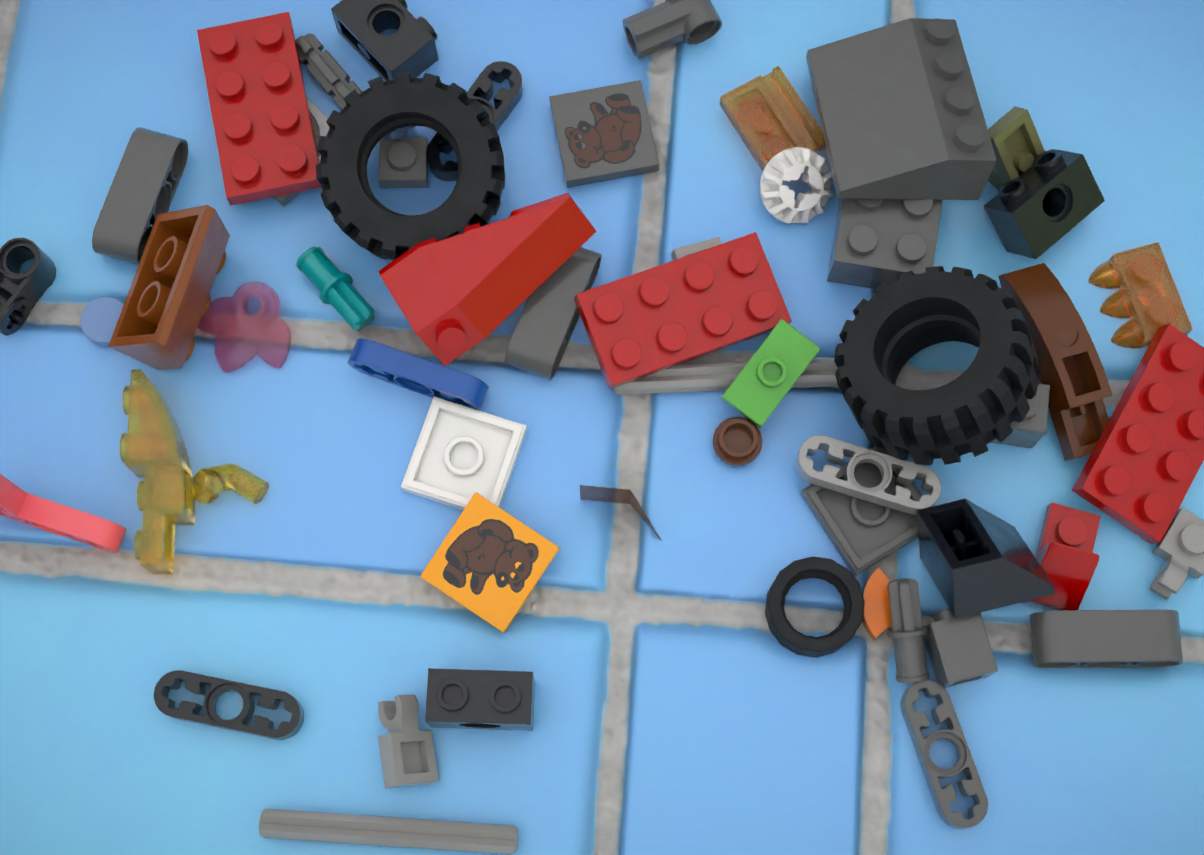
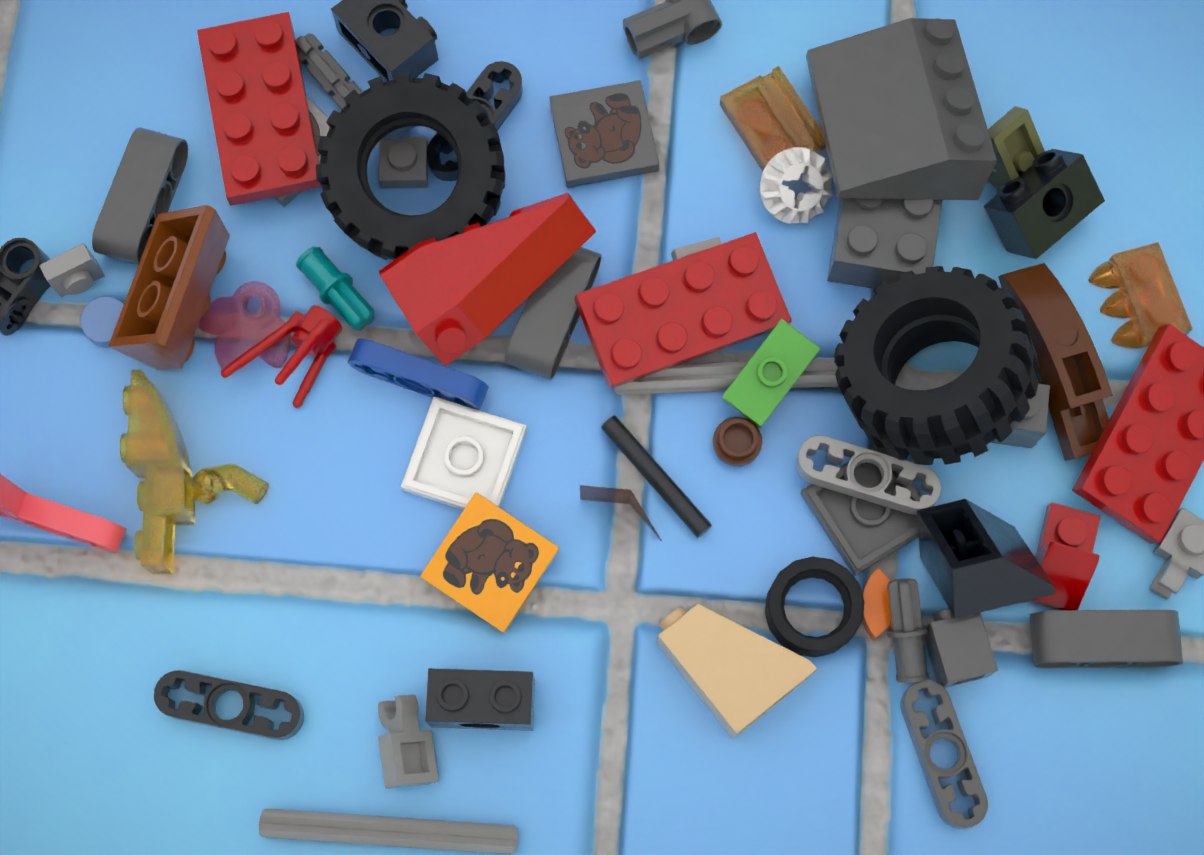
(72, 271): none -> light grey plate
(312, 336): none -> red plant
(656, 476): none -> black bar
(730, 665): none -> tan slope

